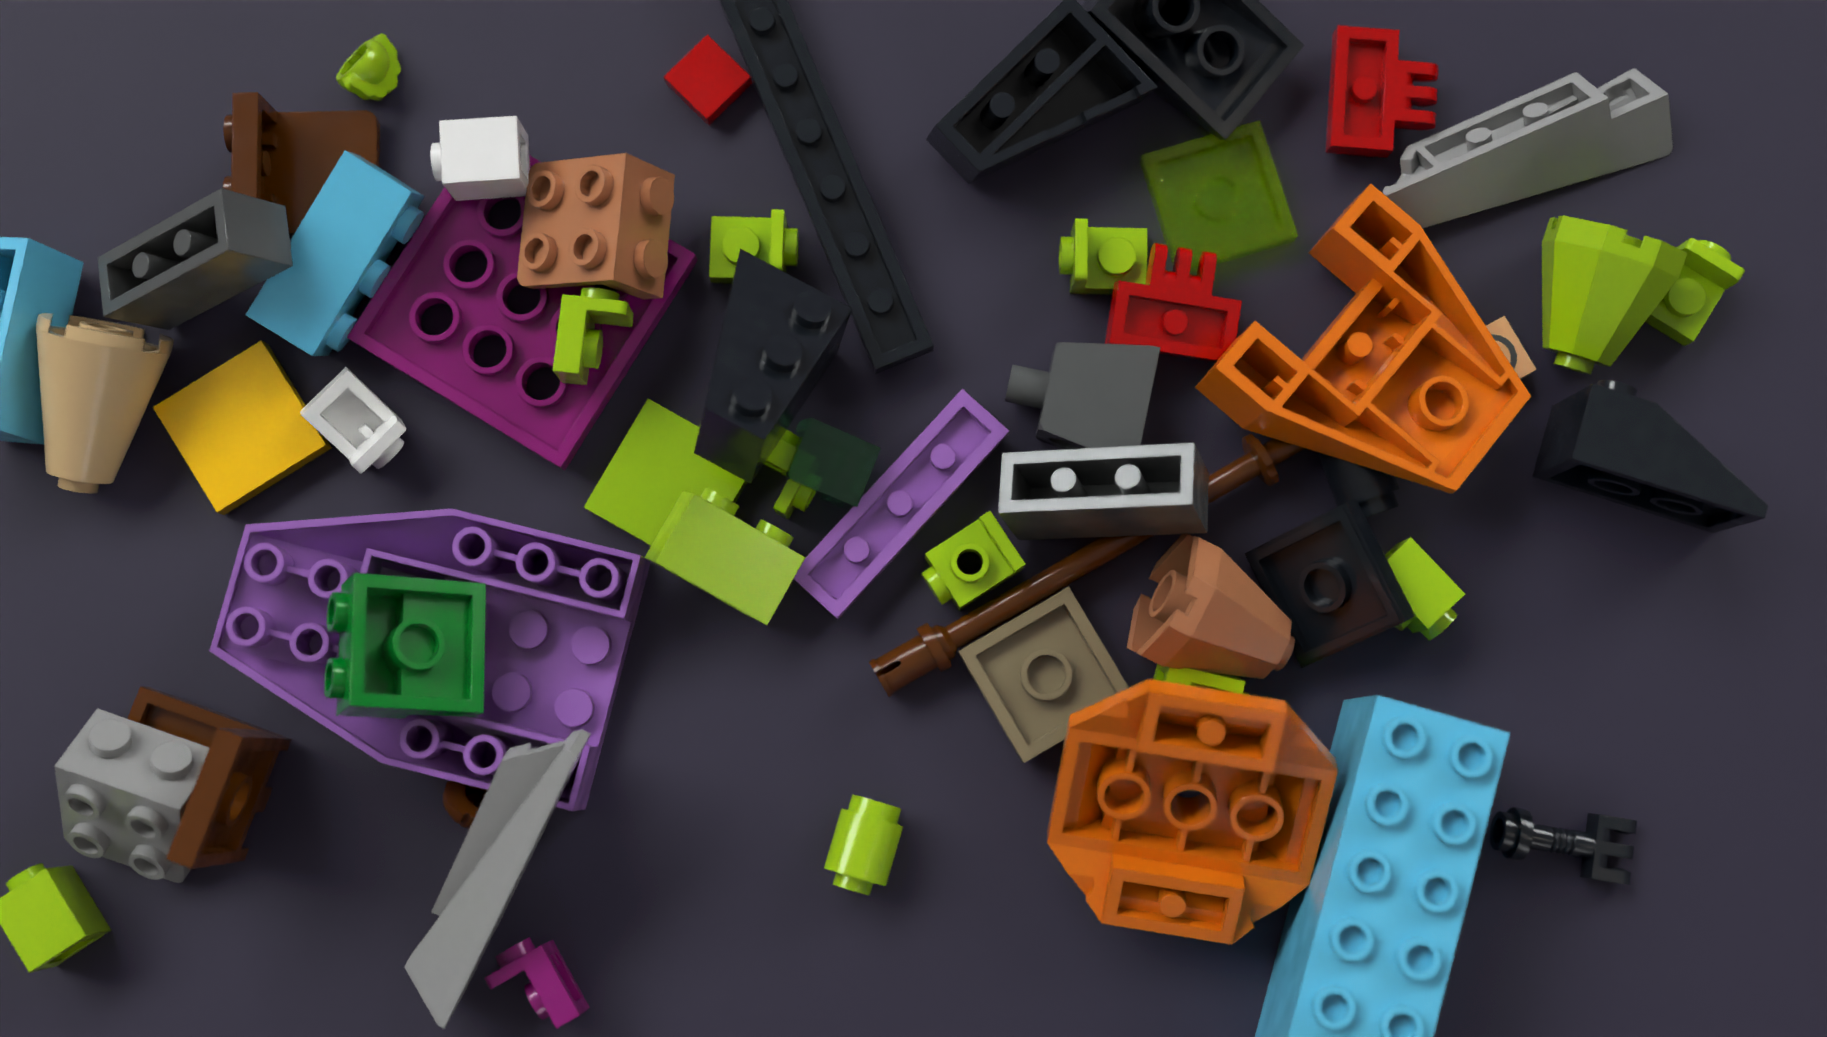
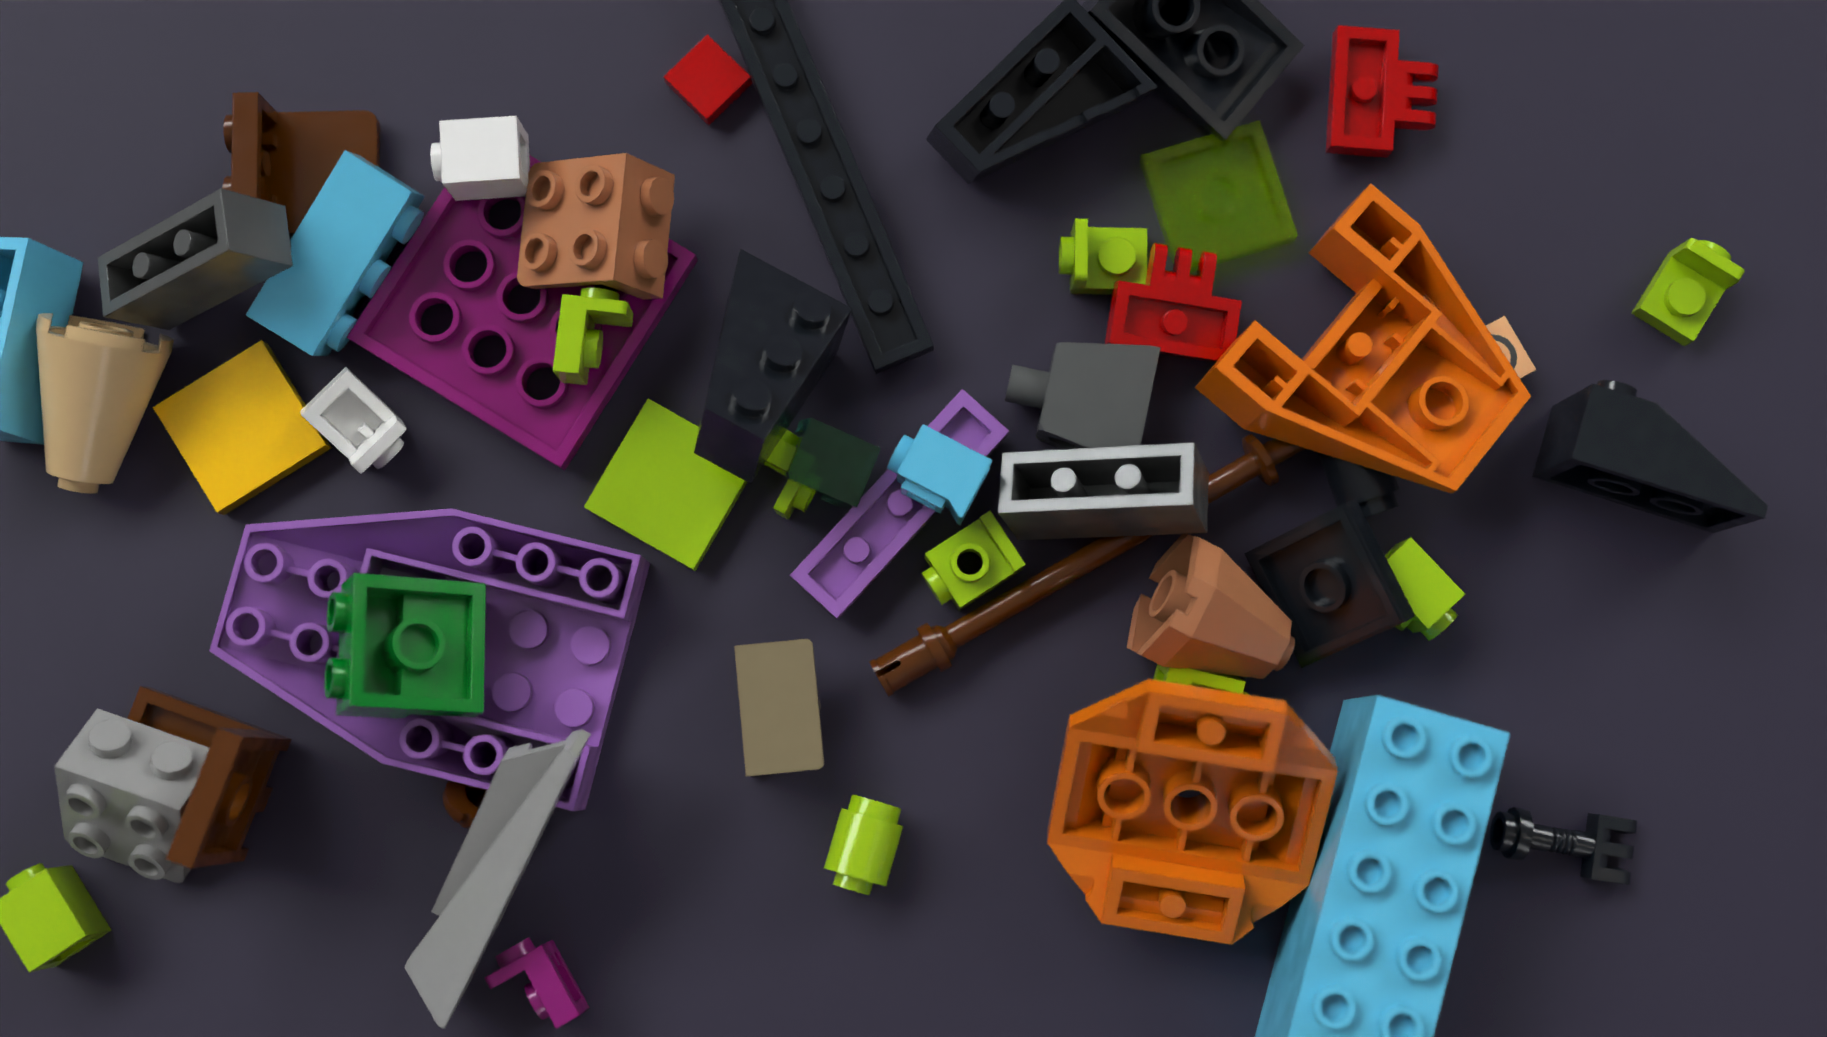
(371, 69): lime piece -> none
(725, 555): lime brick -> none
(760, 236): lime bracket -> none
(779, 707): none -> dark tan panel
(939, 471): none -> medium azure window
(1042, 672): dark tan plate -> none
(1534, 146): light grey wedge -> none
(1599, 289): lime cone -> none

